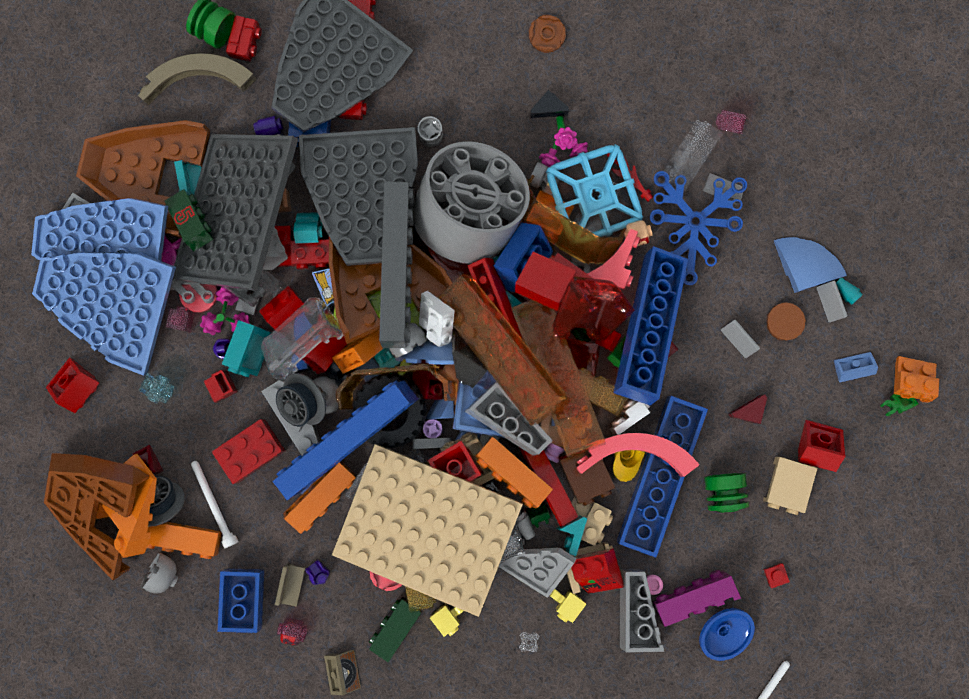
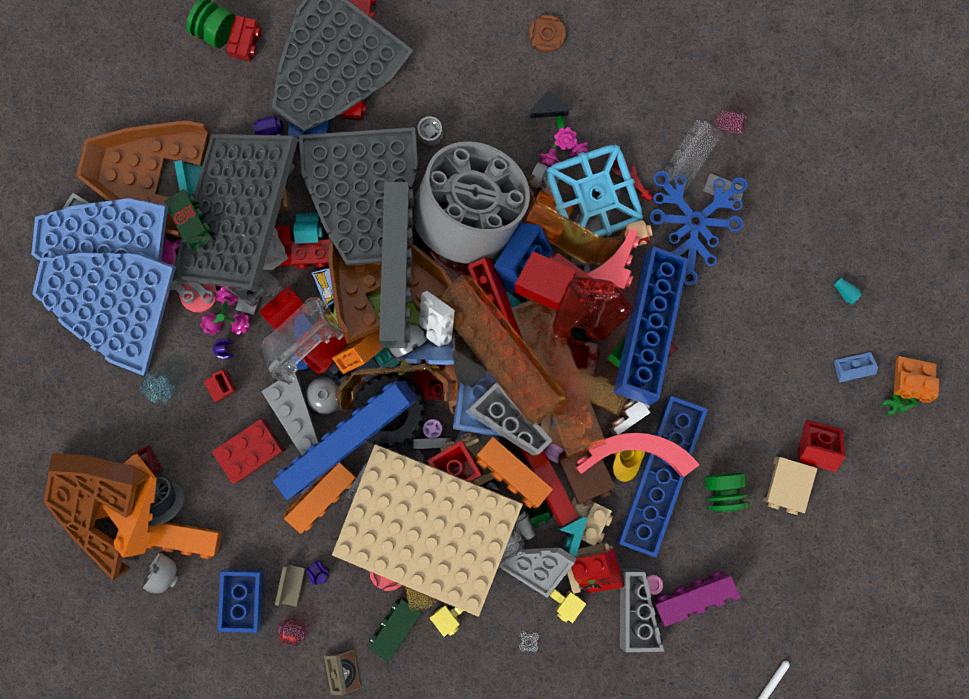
(72, 386): red slope -> none
(180, 319): clear pink brick -> none
(195, 65): dark tan arch -> none
(228, 538): white piece -> none
(245, 345): teal window -> none
(301, 401): dark grey piece -> none
(441, 410): medium blue slope -> none
(610, 342): red plate -> none
(726, 634): blue dish -> none
(740, 338): light grey slope -> none
(751, 411): dark red slope -> none
(776, 575): red plate -> none
(785, 321): dark orange tile -> none
(807, 263): medium blue brick -> none
(832, 301): light grey slope -> none

